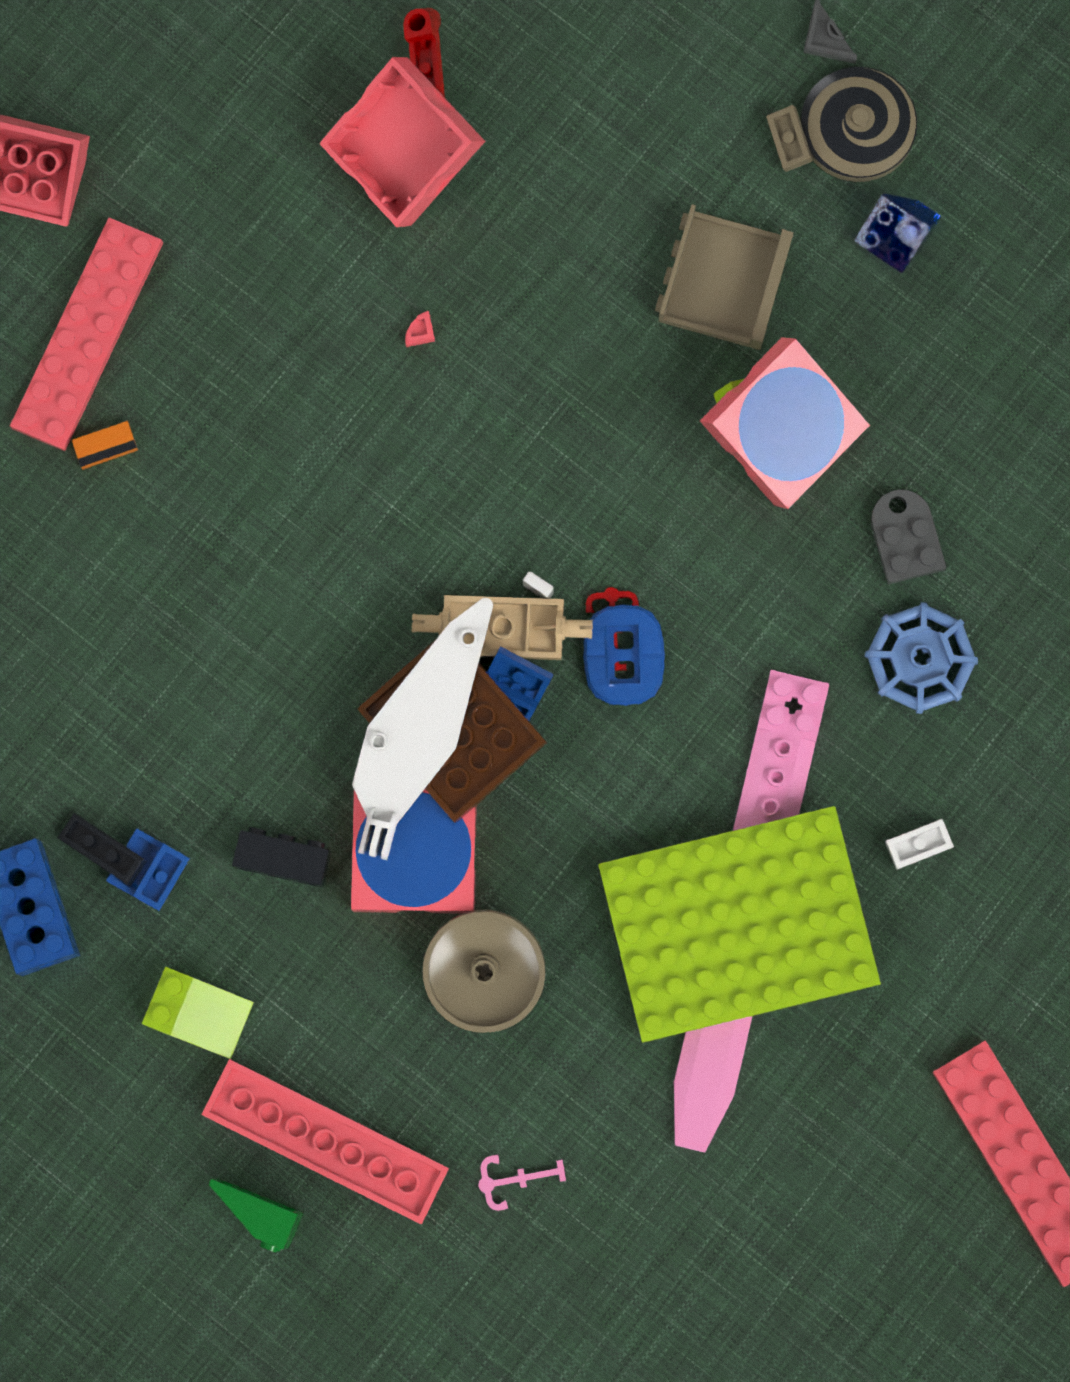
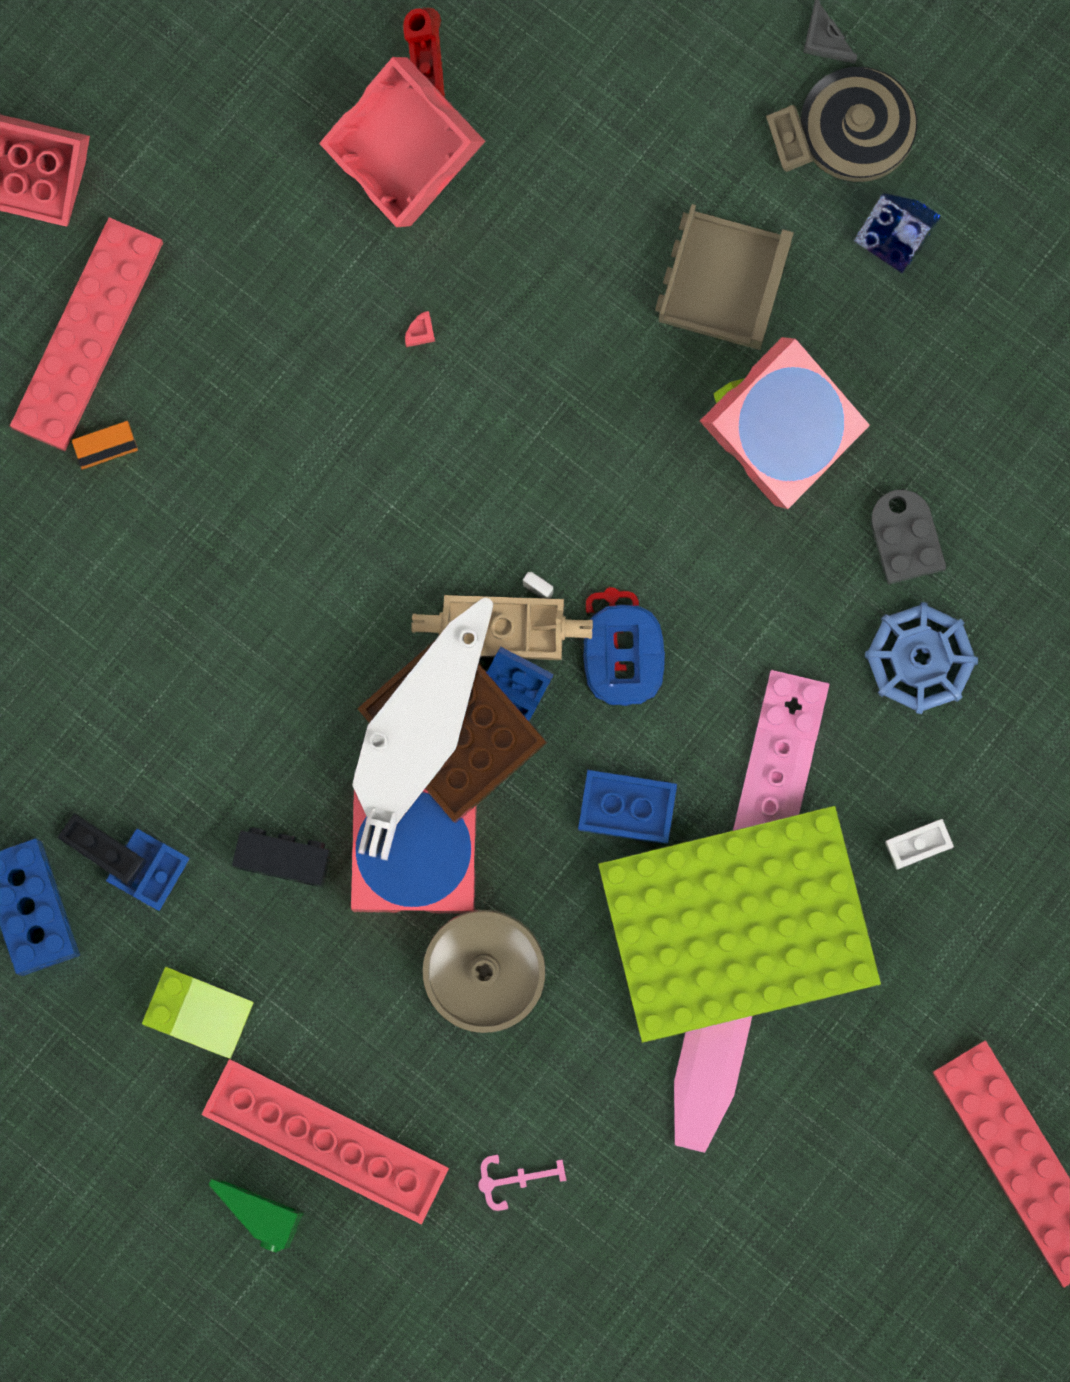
(627, 807): none -> blue plate

